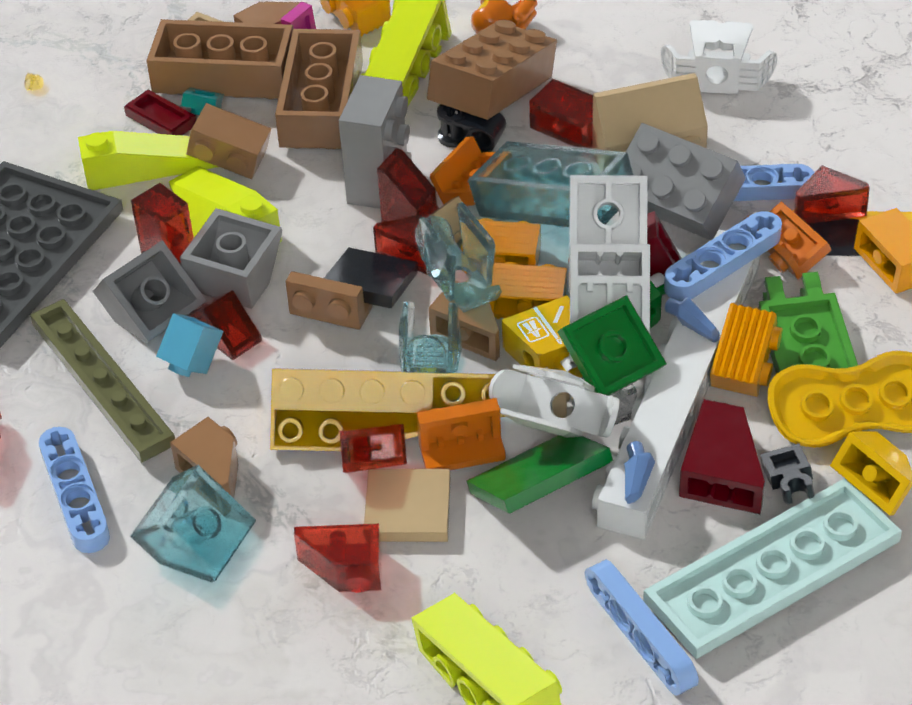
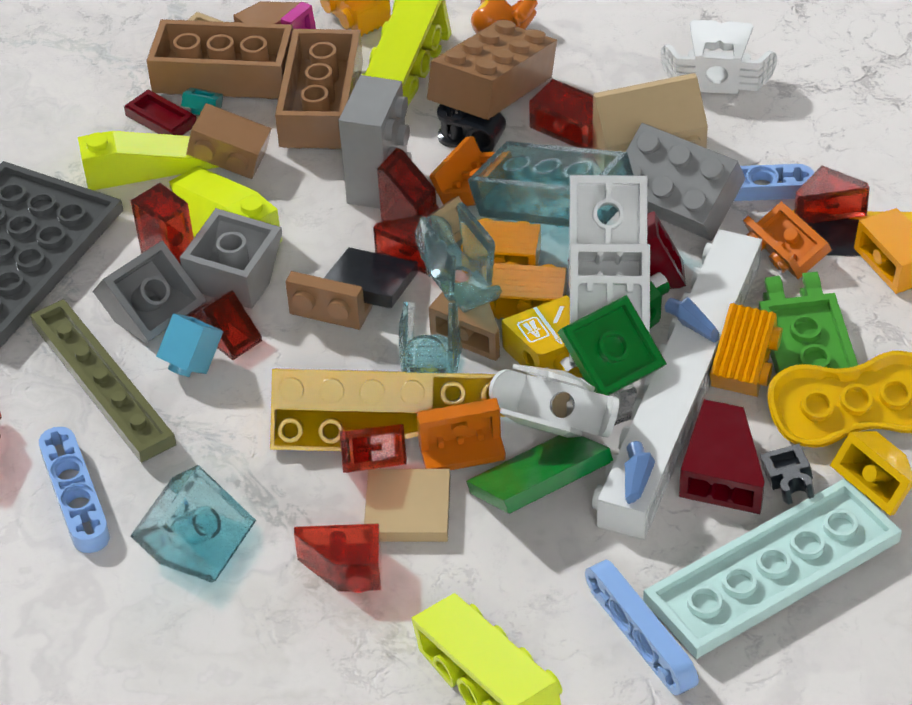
(33, 81): clear yellow piece -> none
(211, 449): medium nougat slope -> none
(717, 250): light blue beam -> none

